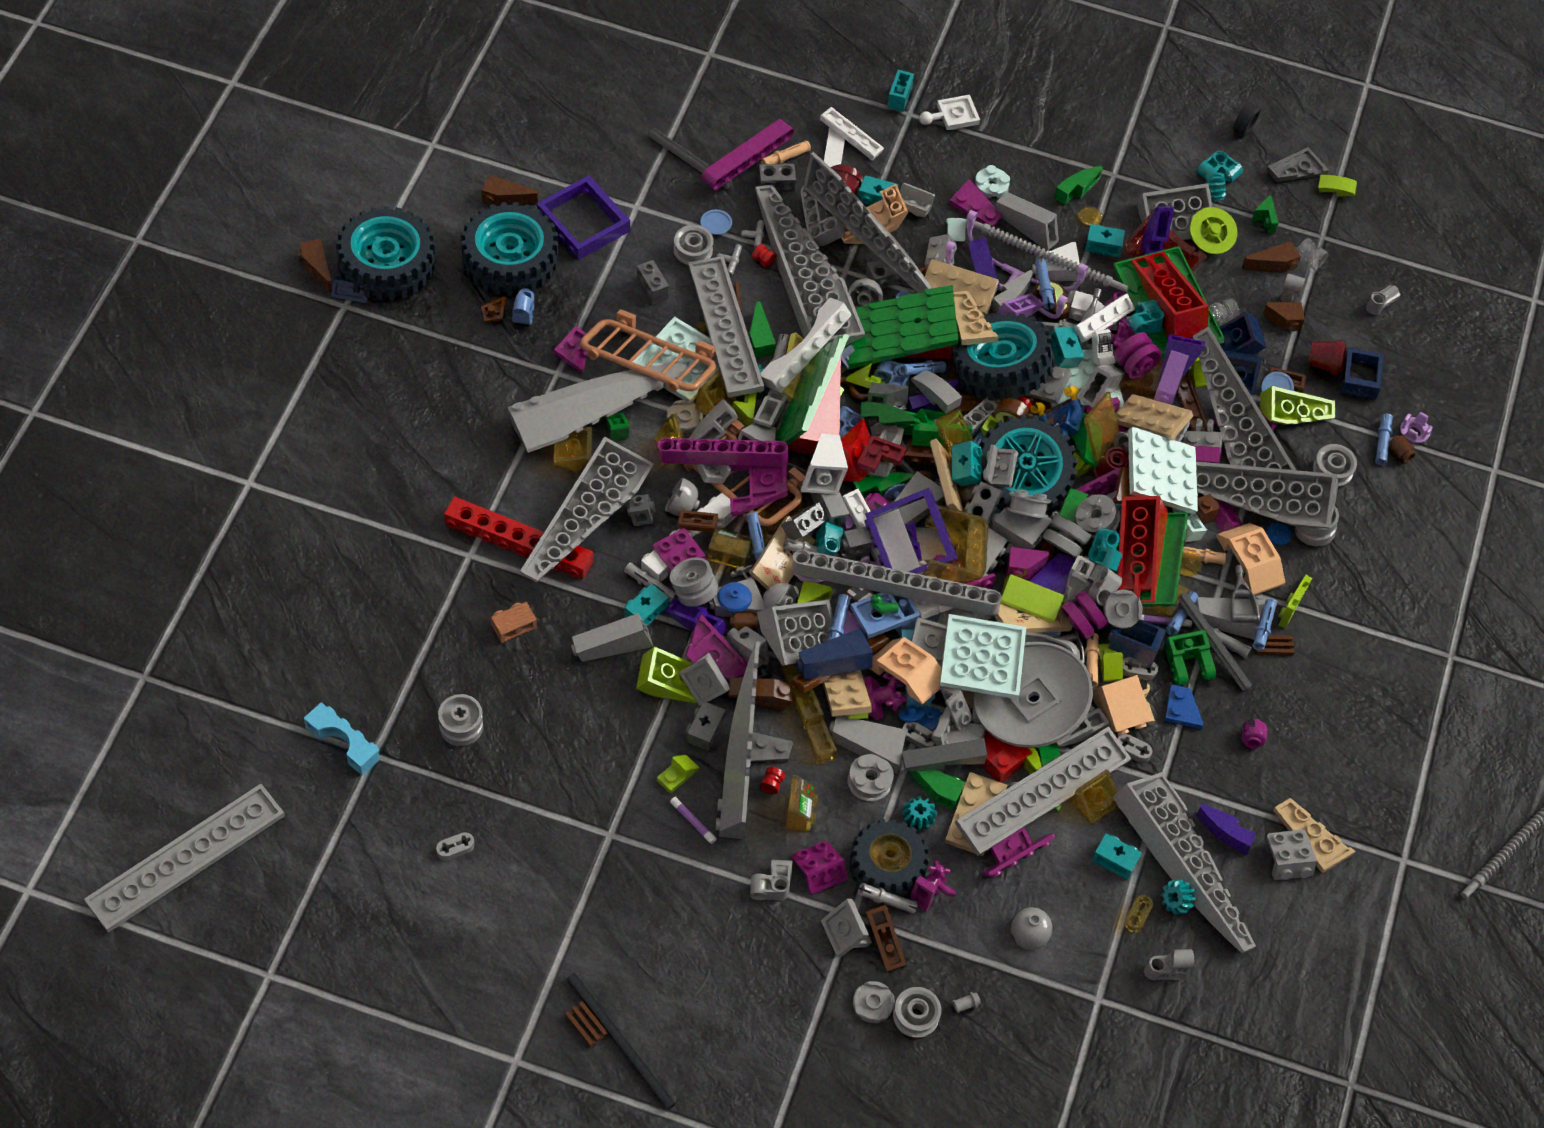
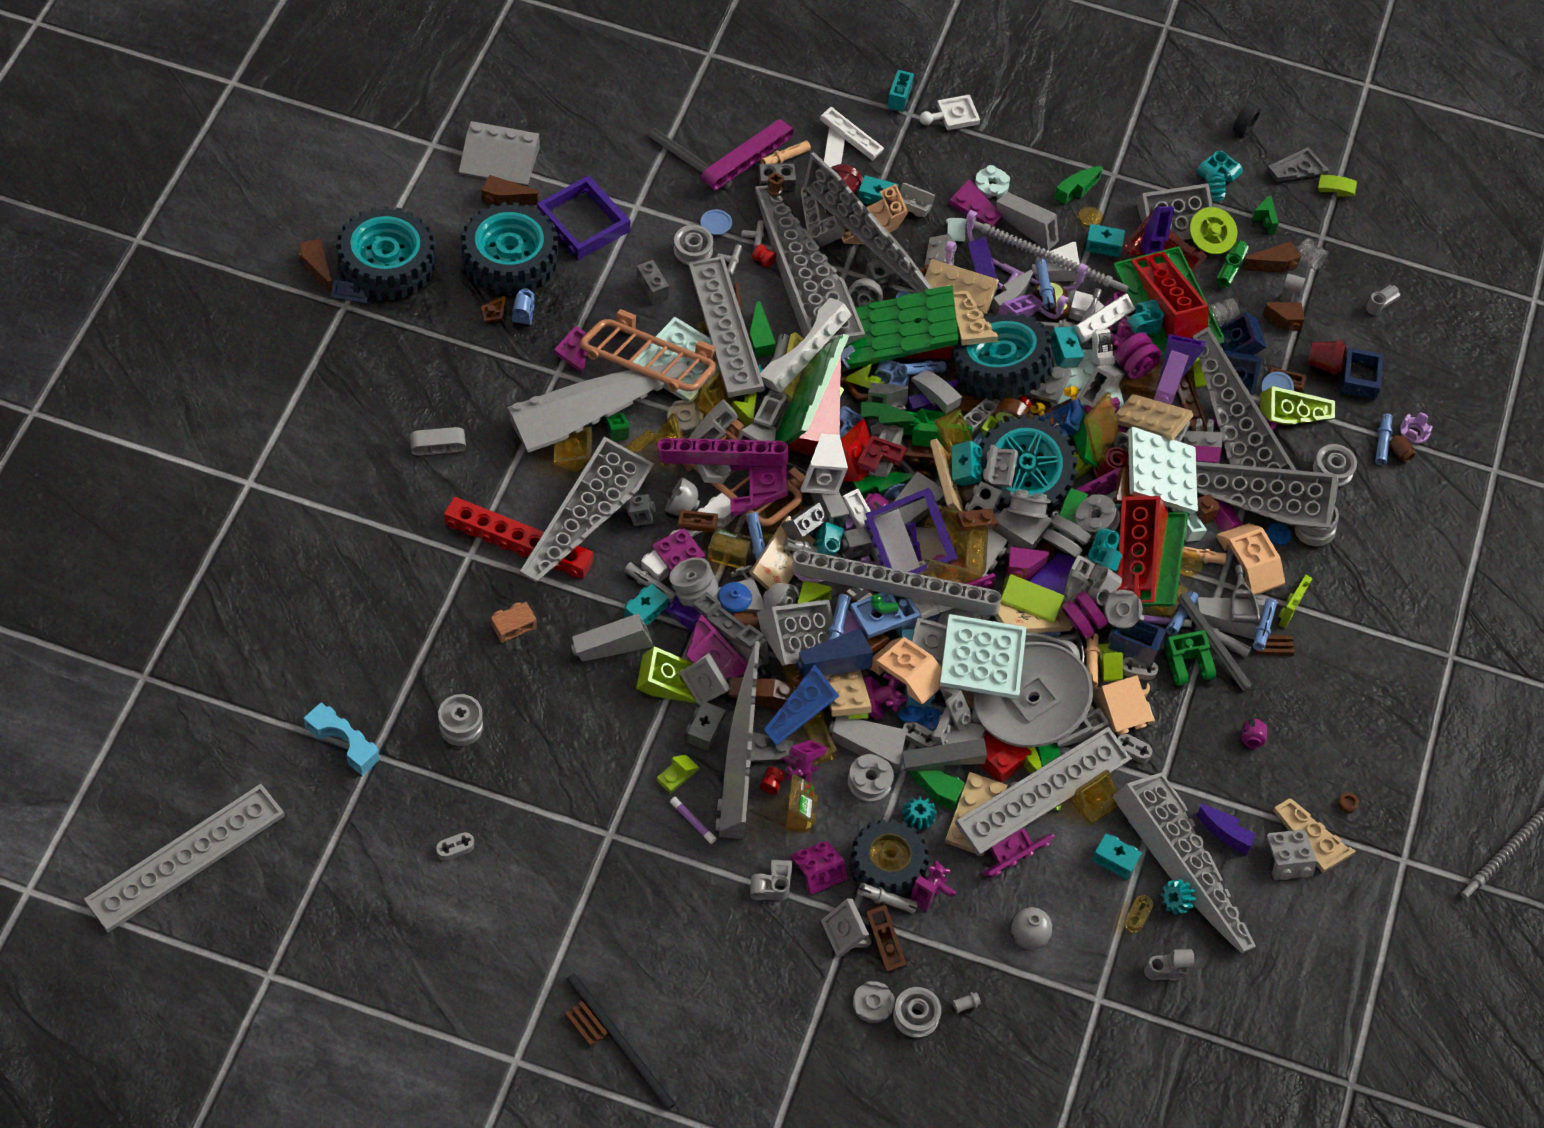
(437, 441): none -> light grey beam
(499, 153): none -> light grey slope
(641, 441): none -> clear yellow axle
(726, 623): none -> dark grey slope
(774, 187): none -> reddish brown bush
(803, 704): none -> blue wing
(805, 754): none -> magenta piece
(976, 520): none -> reddish brown plate
(1182, 708): blue wing -> none
(1232, 264): none -> green piece
(1348, 802): none -> reddish brown tile

